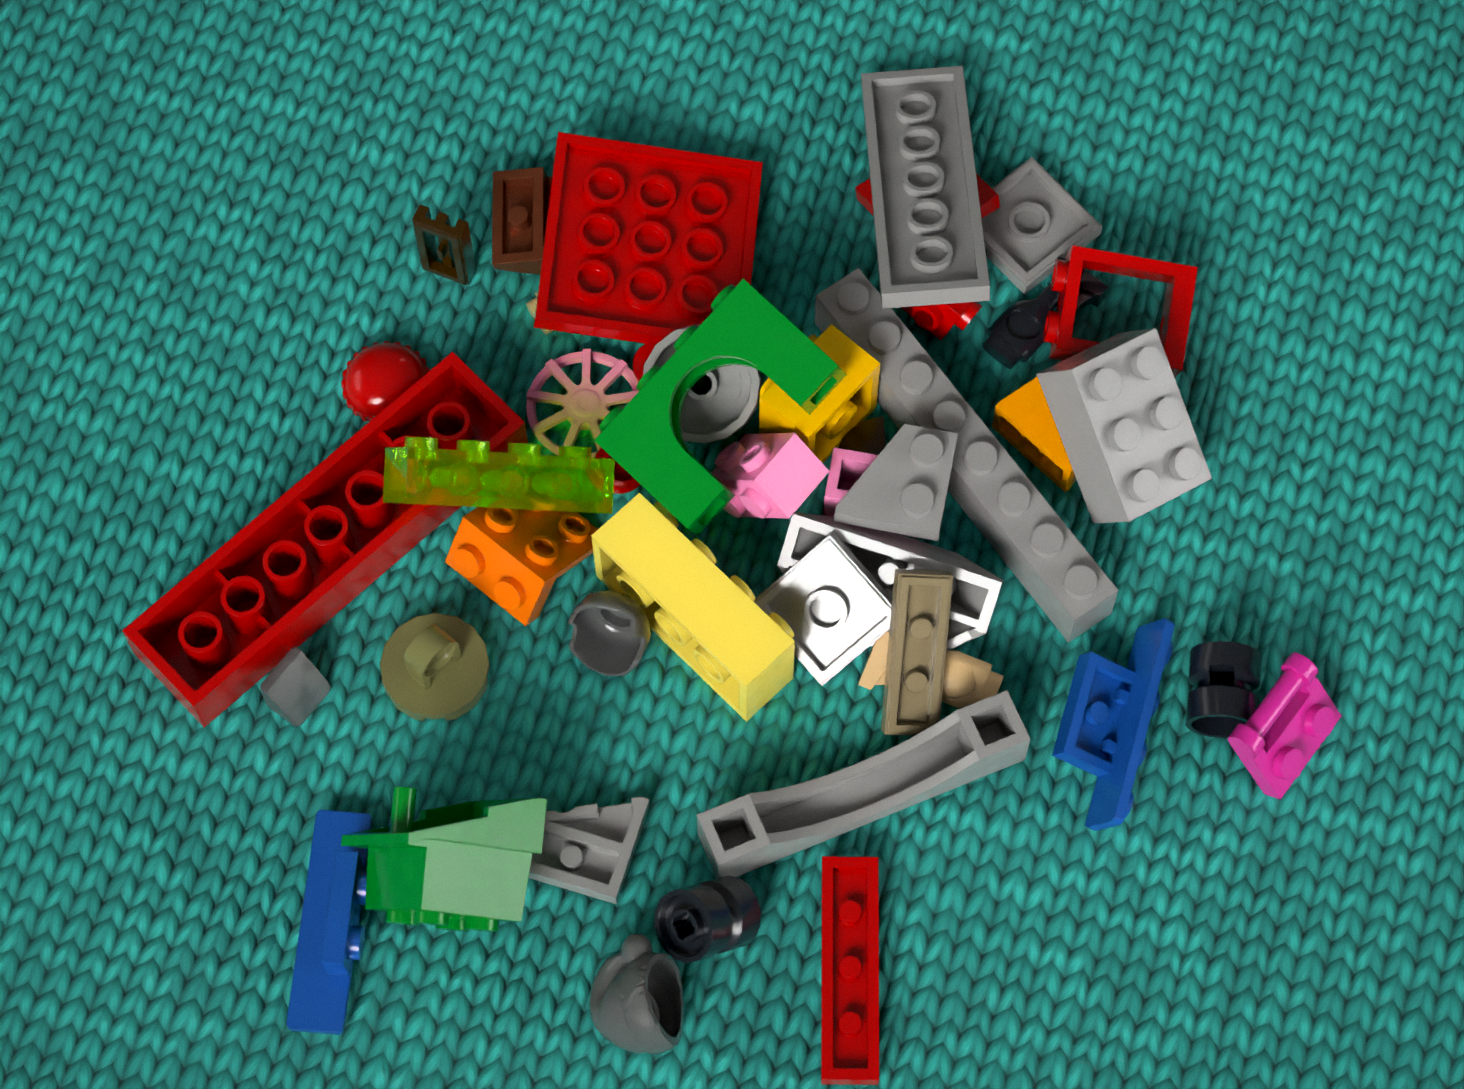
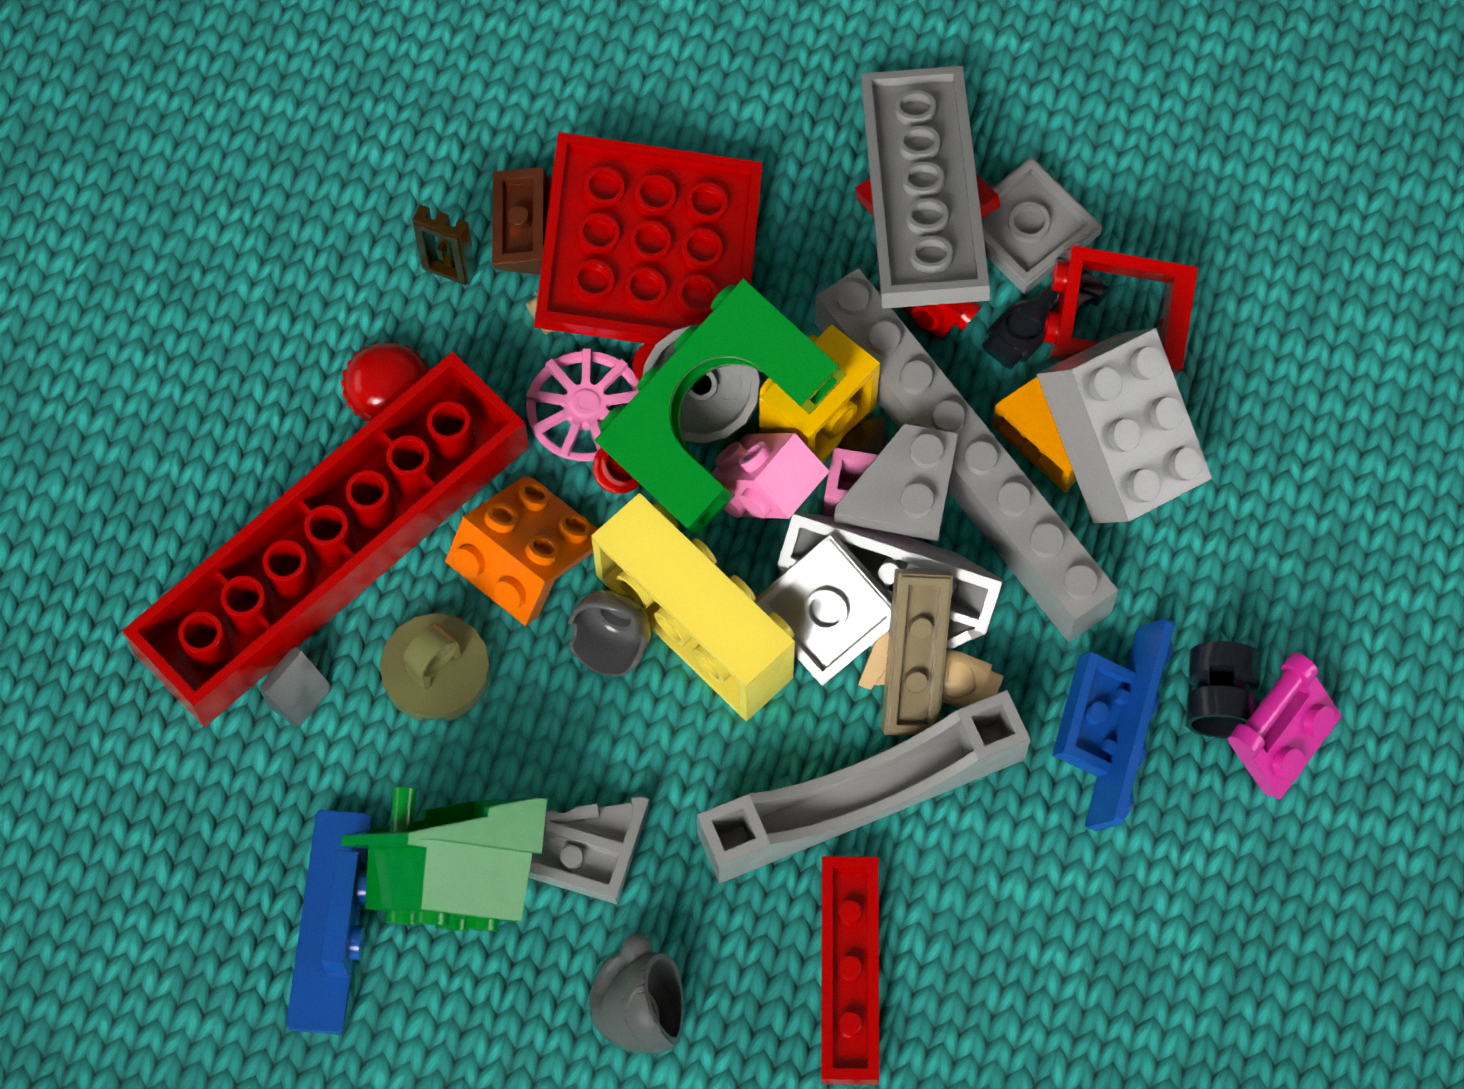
(498, 480): clear neon green brick -> none
(707, 919): black wheel -> none

